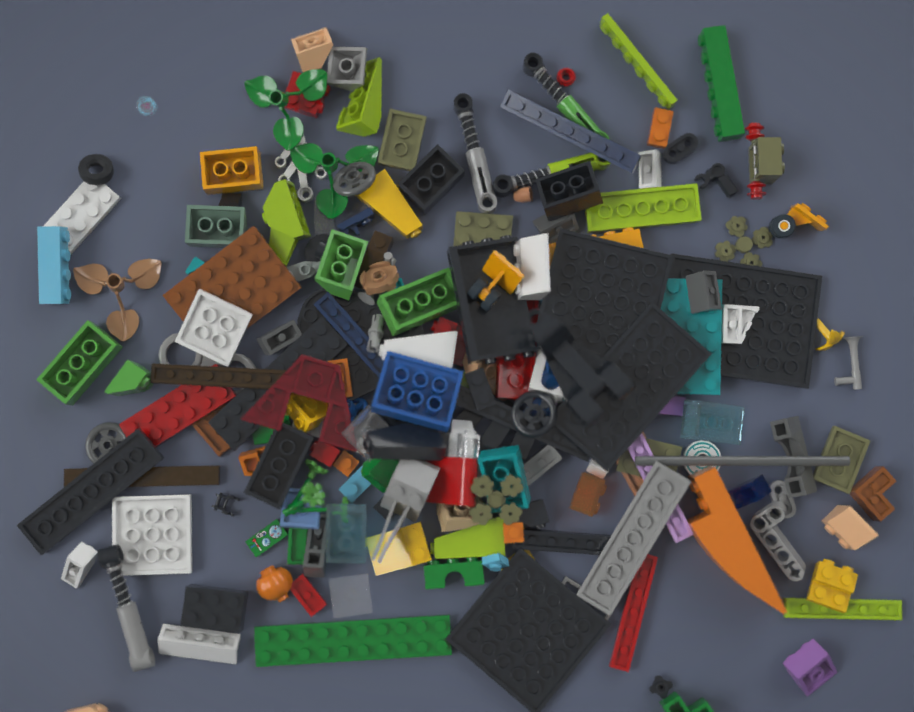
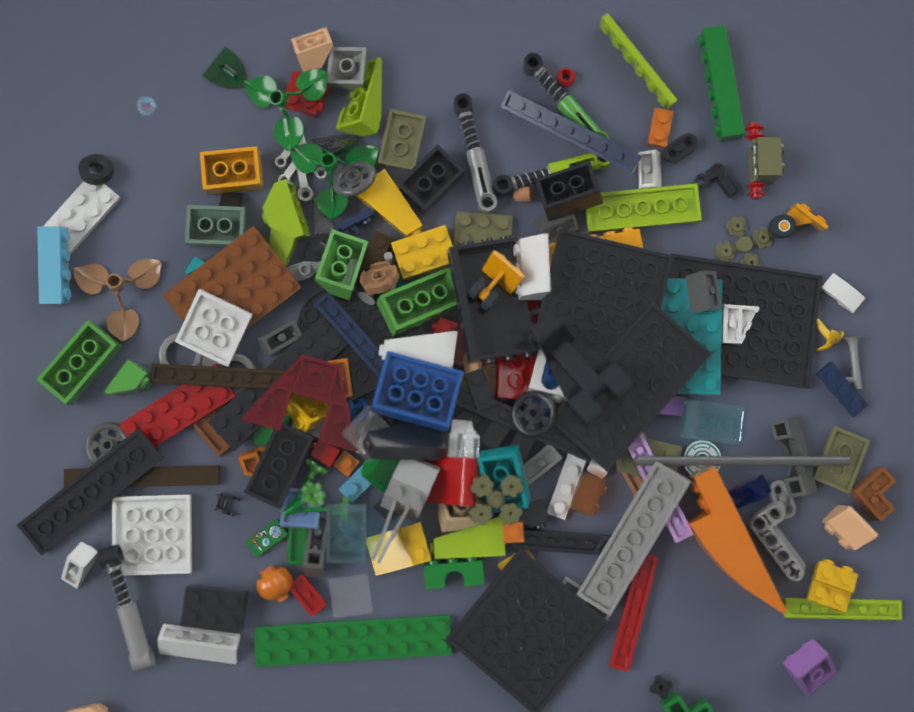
(226, 71): none -> dark green shield
(335, 144): none -> shield
(375, 333): light grey pin -> none
(422, 253): none -> yellow brick
(495, 562): medium azure plate -> none
(566, 486): none -> white plate
(841, 389): none -> dark blue plate
(843, 292): none -> white slope

